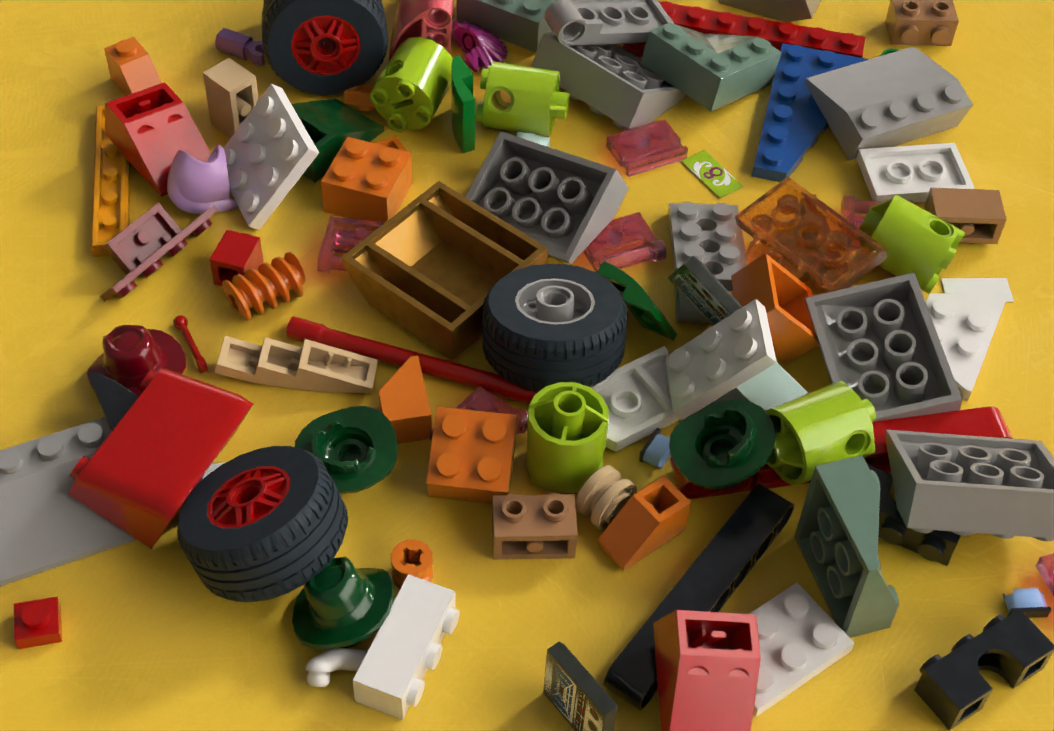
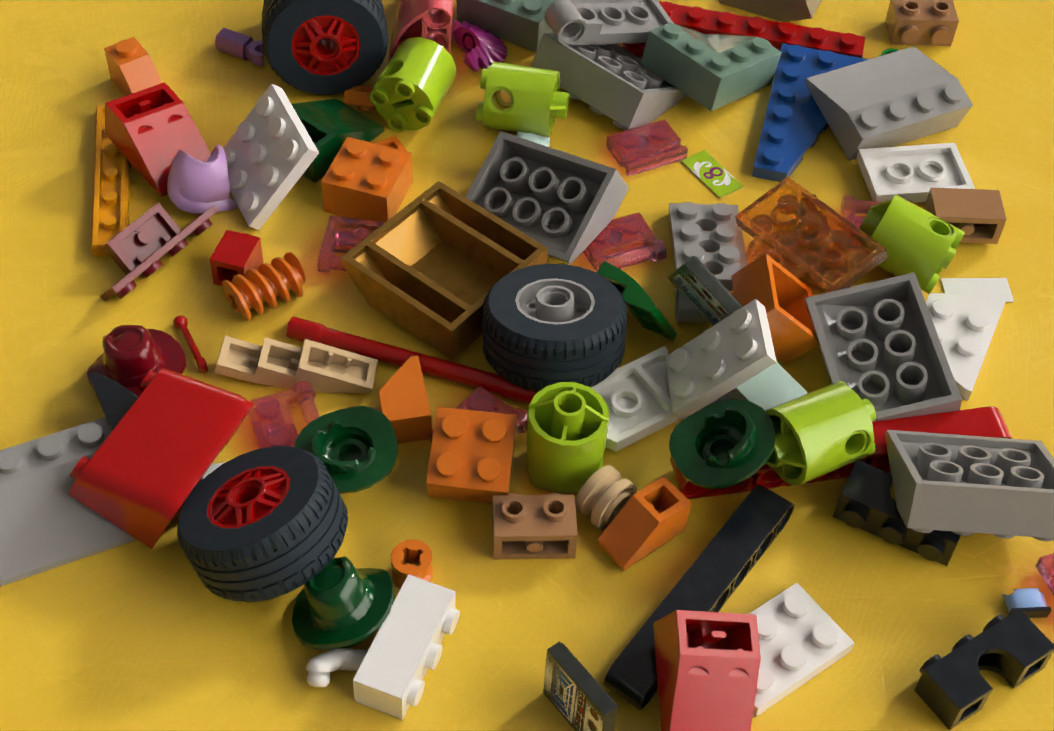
(37, 622): red plate -> none
(230, 95): tan brick -> none
(273, 420): none -> clear pink plate
(462, 105): green slope -> none
(656, 450): light blue piece -> none
(841, 545): sand green slope -> none

